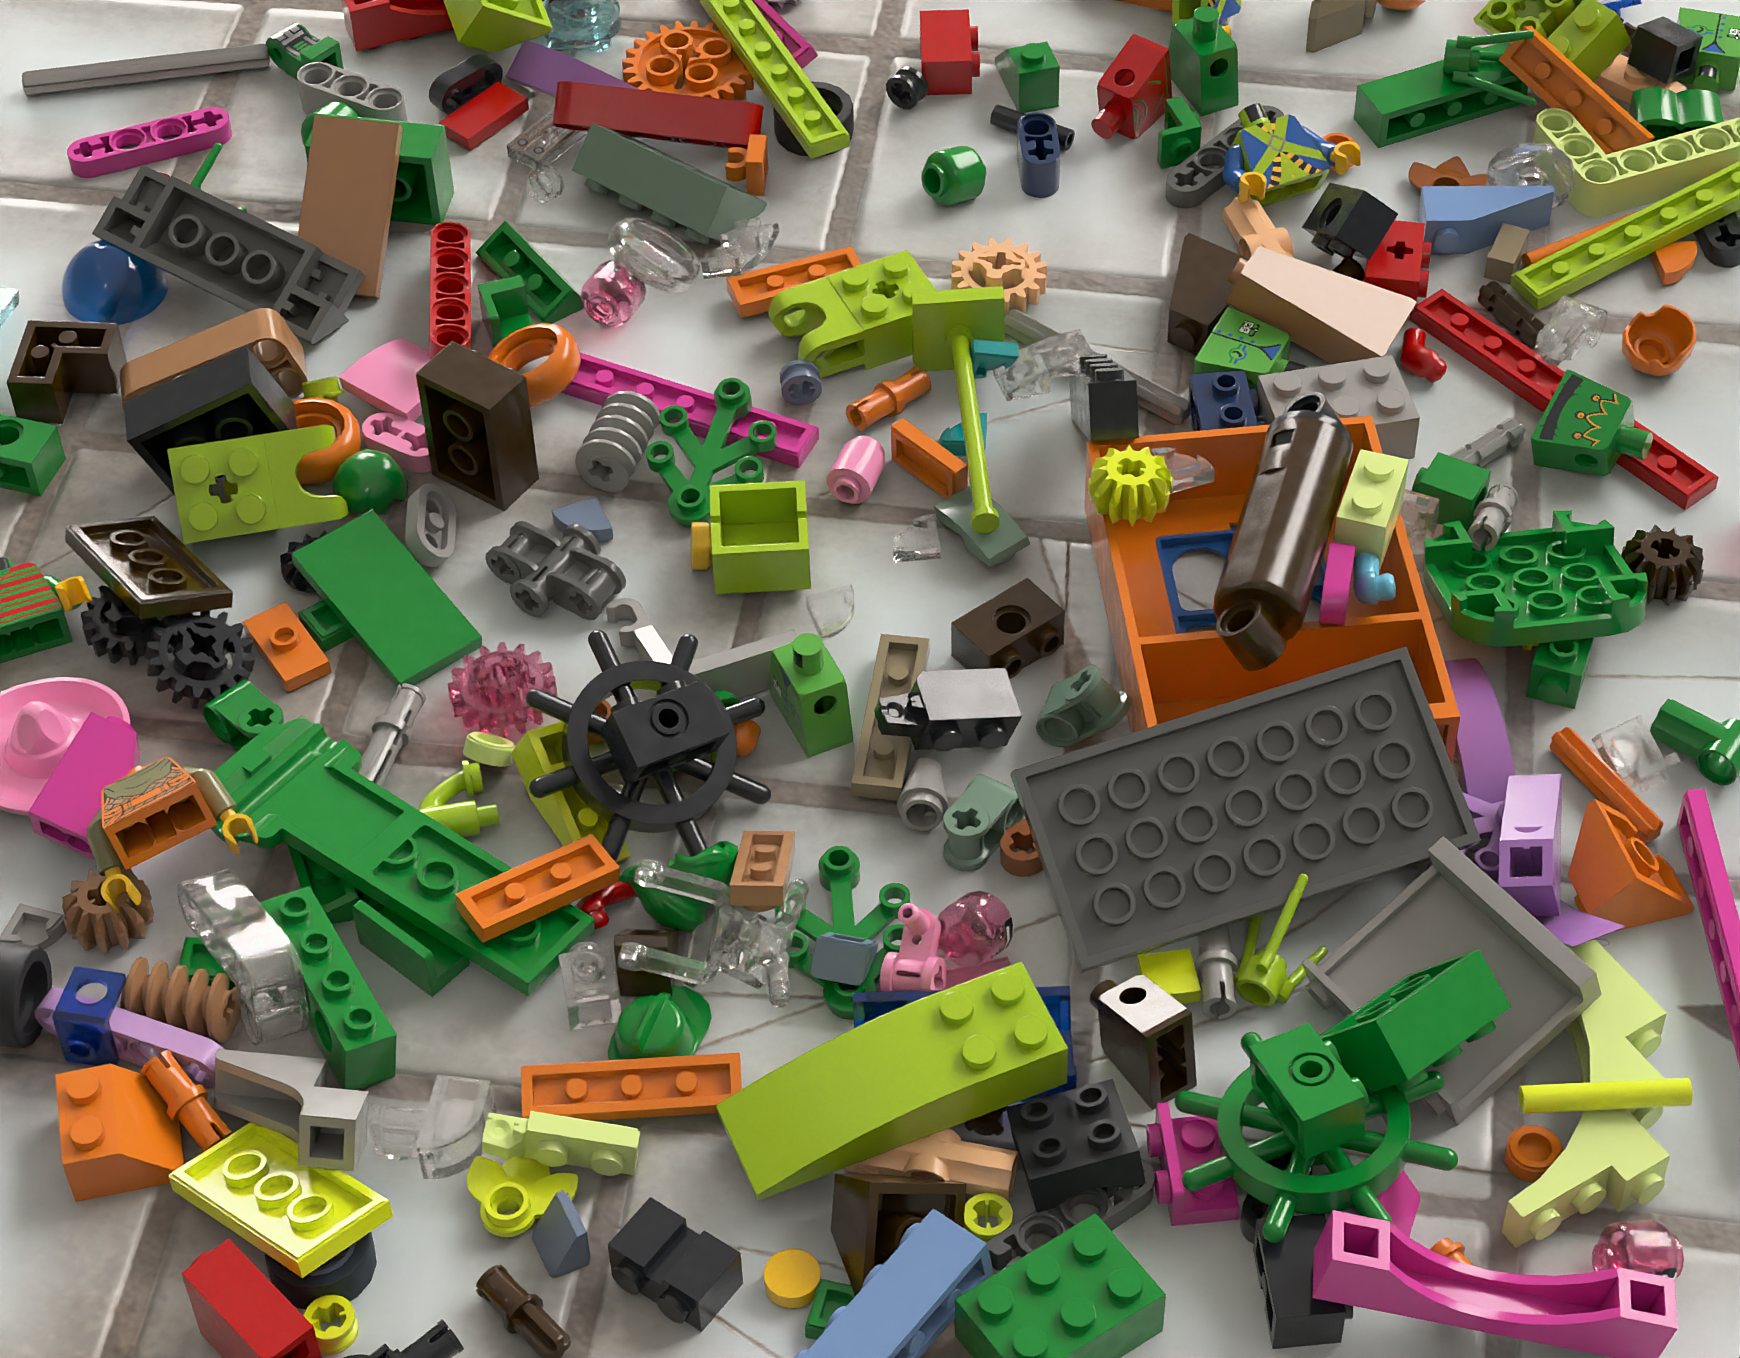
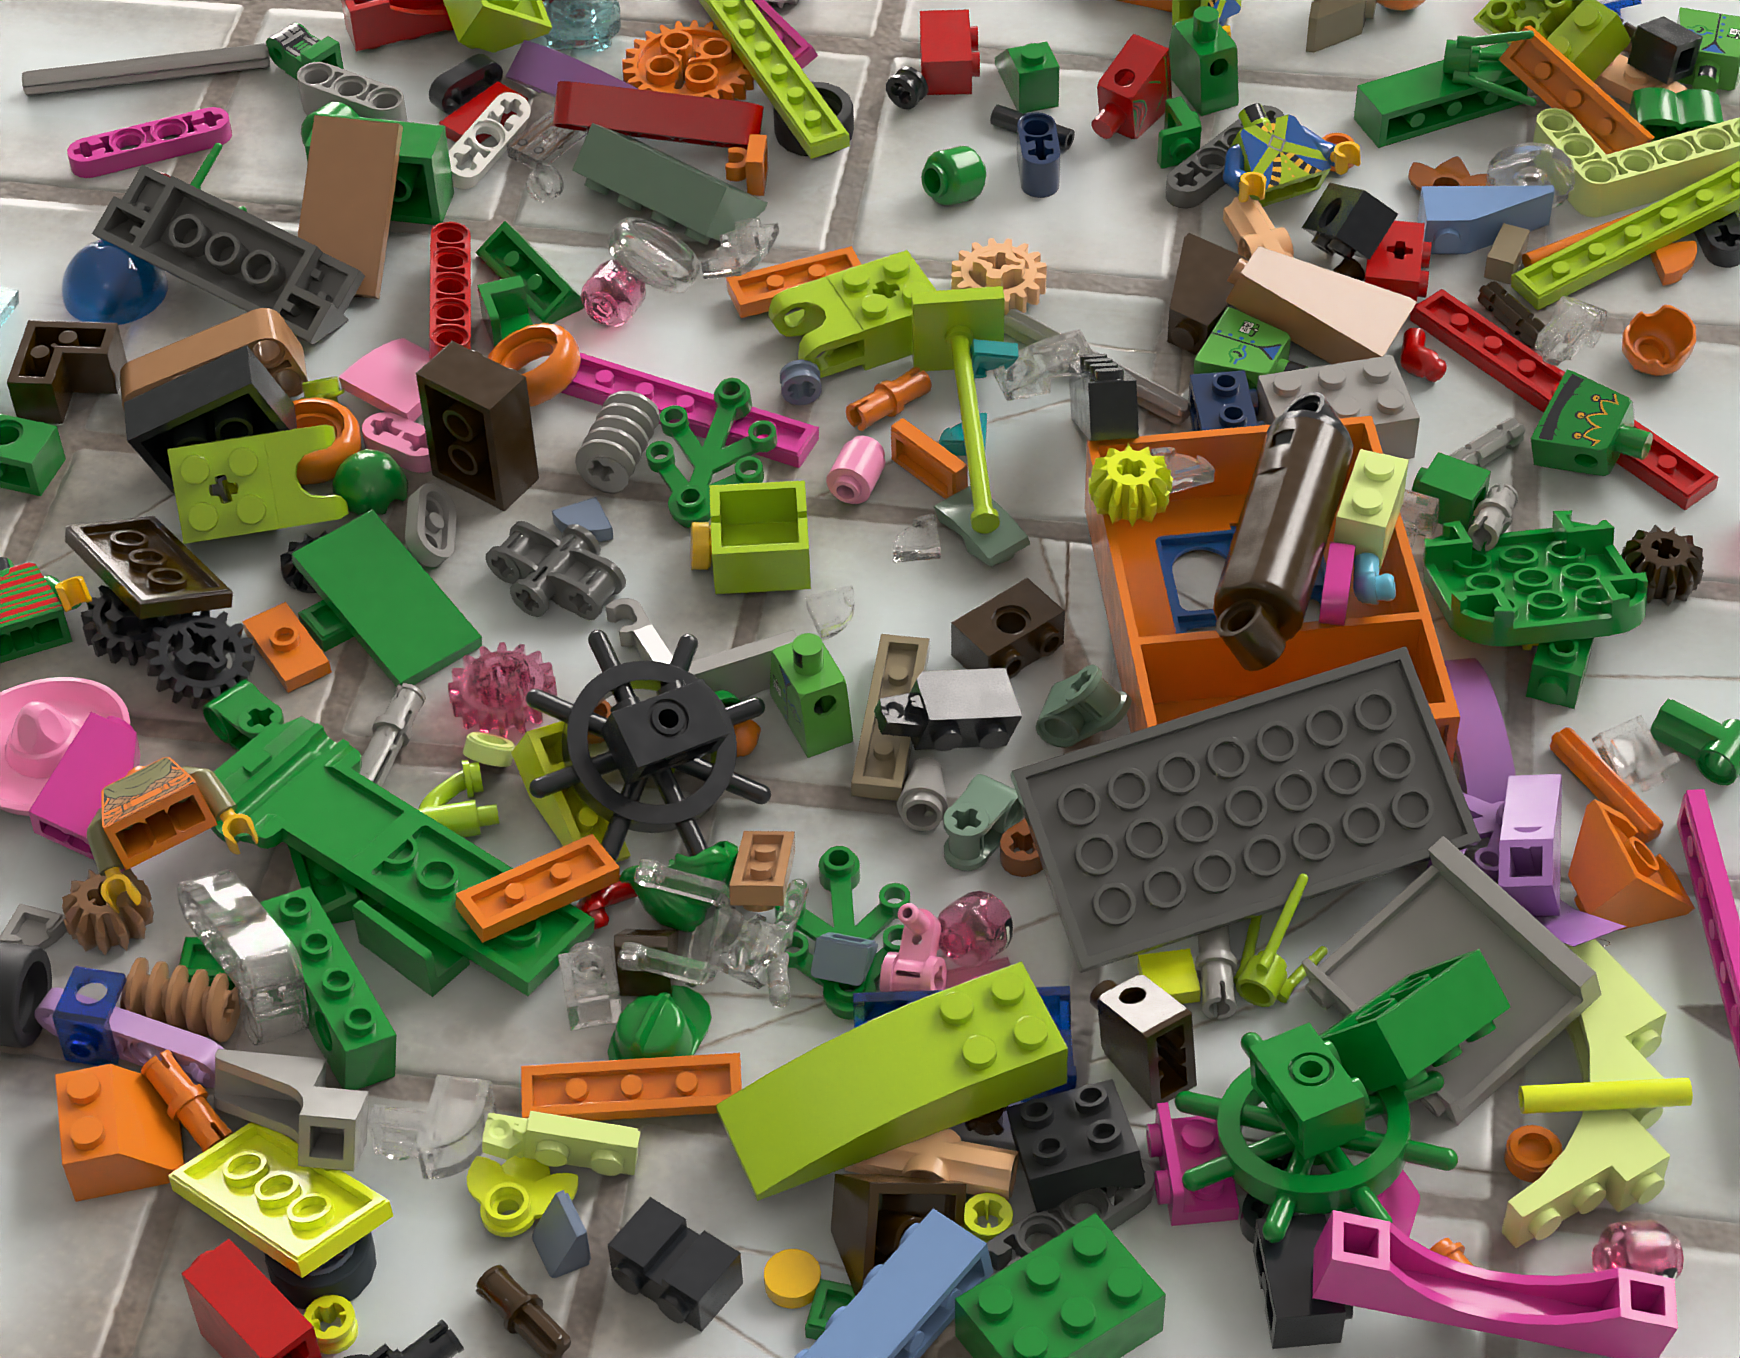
(490, 124): none -> white beam

